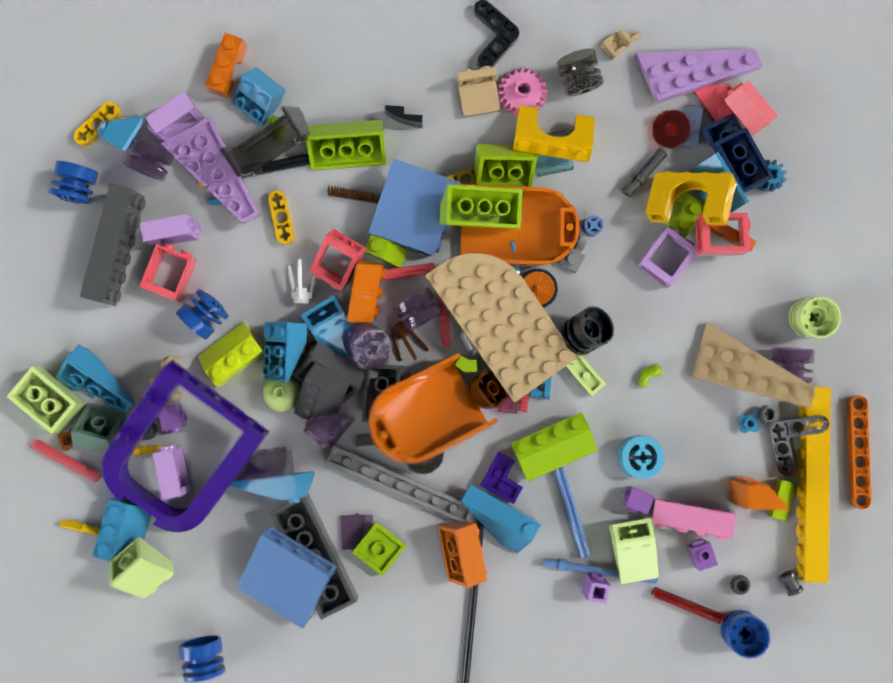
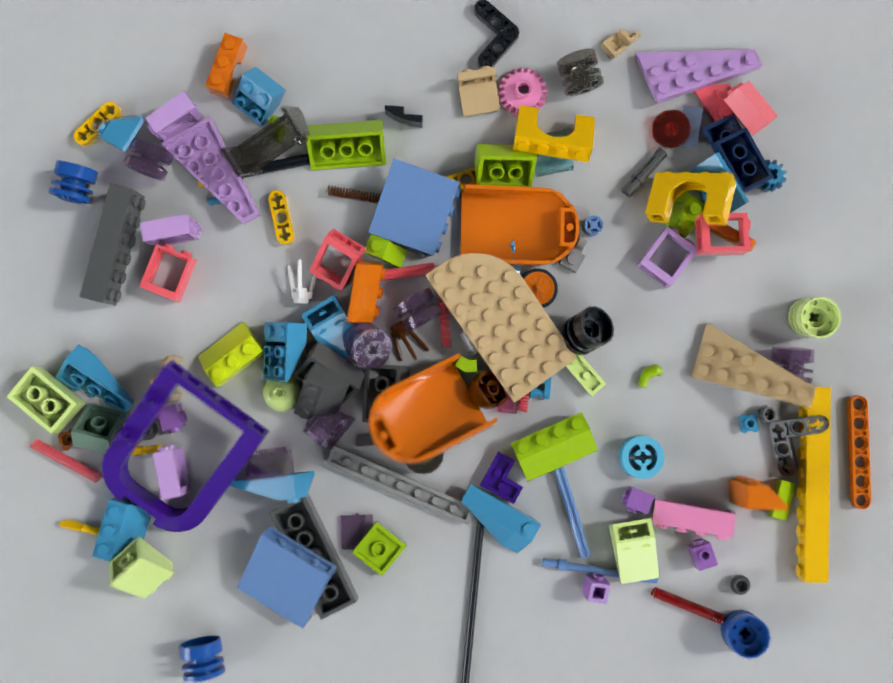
(202, 314): blue wheel -> none
(462, 553): orange slope -> none
(481, 206): lime slope -> none
(791, 583): dark grey bush -> none

